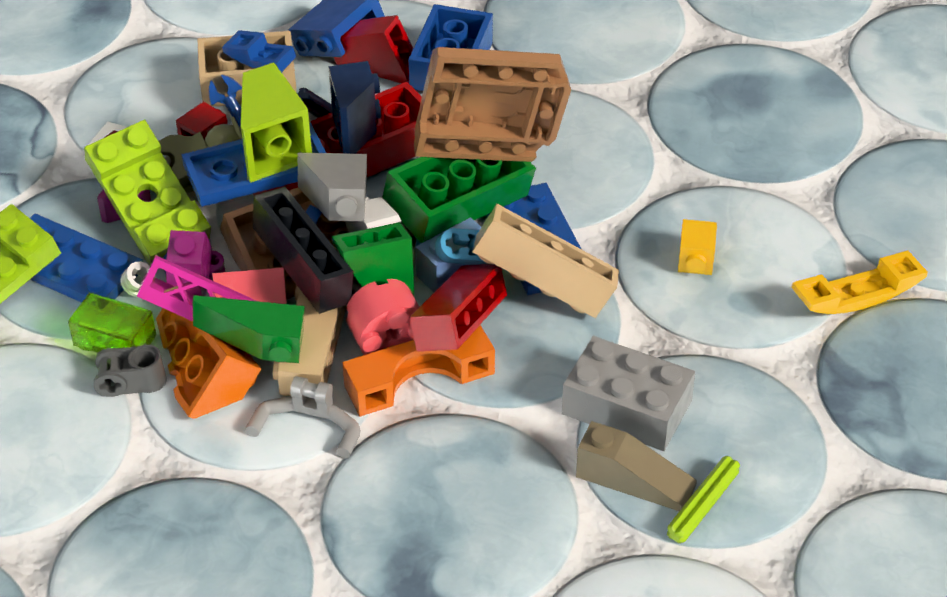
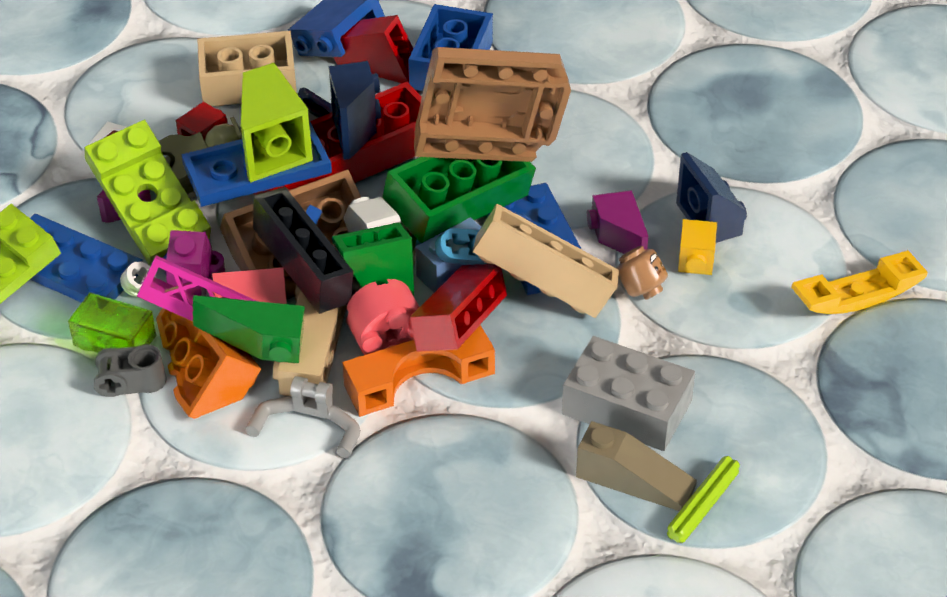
(230, 101): blue bar -> none
(254, 51): blue slope -> none
(335, 183): light grey slope -> none
(617, 221): none -> magenta slope
(642, 272): none -> medium nougat head
(708, 198): none -> dark blue slope

